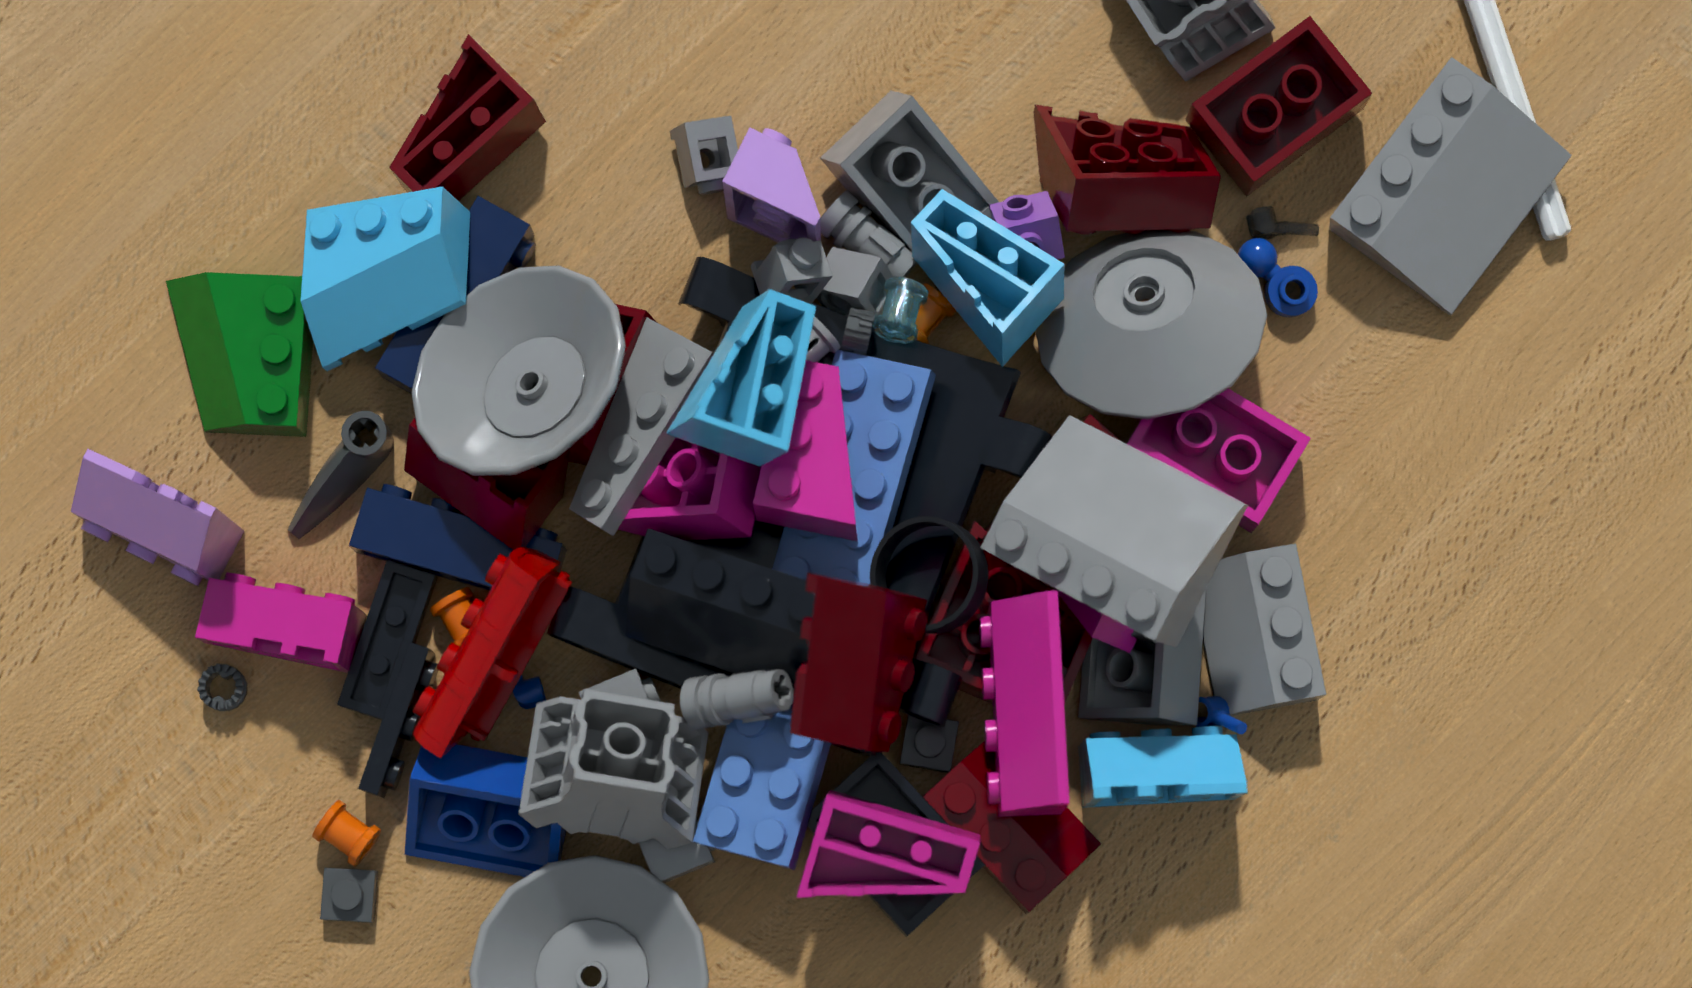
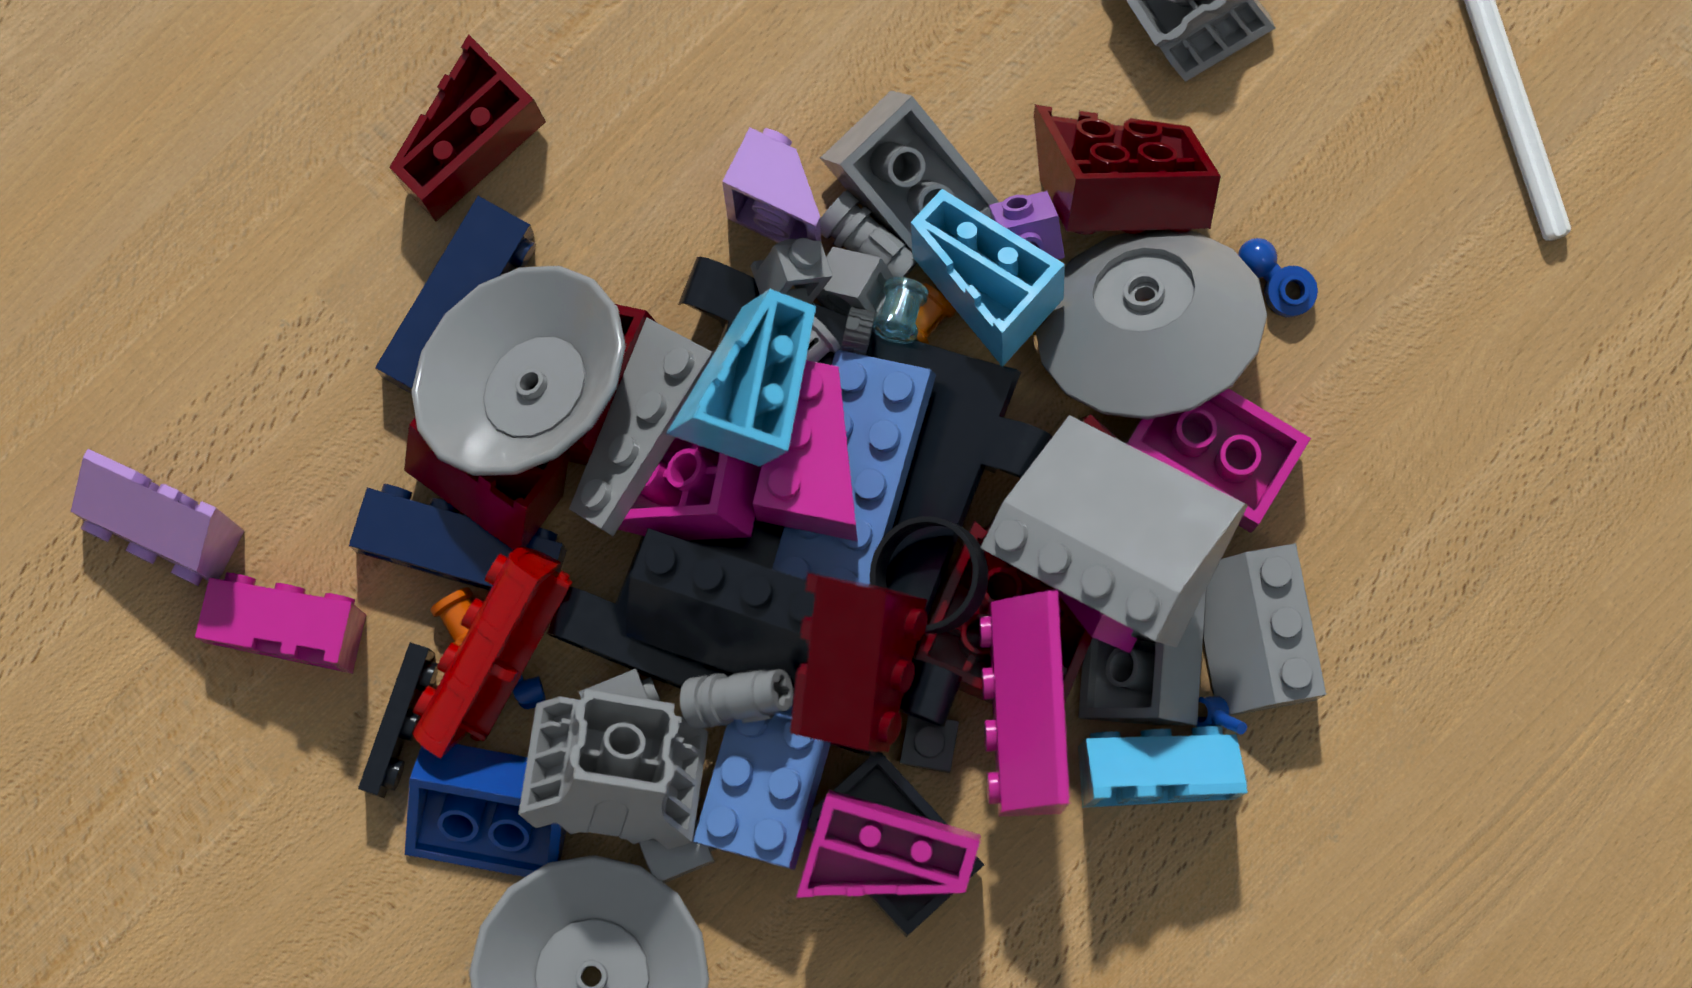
(218, 702): dark grey bush -> none
(246, 351): green wedge -> none
(343, 471): dark grey piece -> none
(346, 833): orange bush -> none
(349, 895): dark grey plate -> none
(382, 268): medium azure wedge -> none
(388, 630): black plate -> none
(716, 140): light grey brick -> none
(1019, 852): dark red slope -> none
(1264, 225): clear smoke hand -> none
(1278, 106): dark red brick -> none
(1449, 187): light grey slope -> none

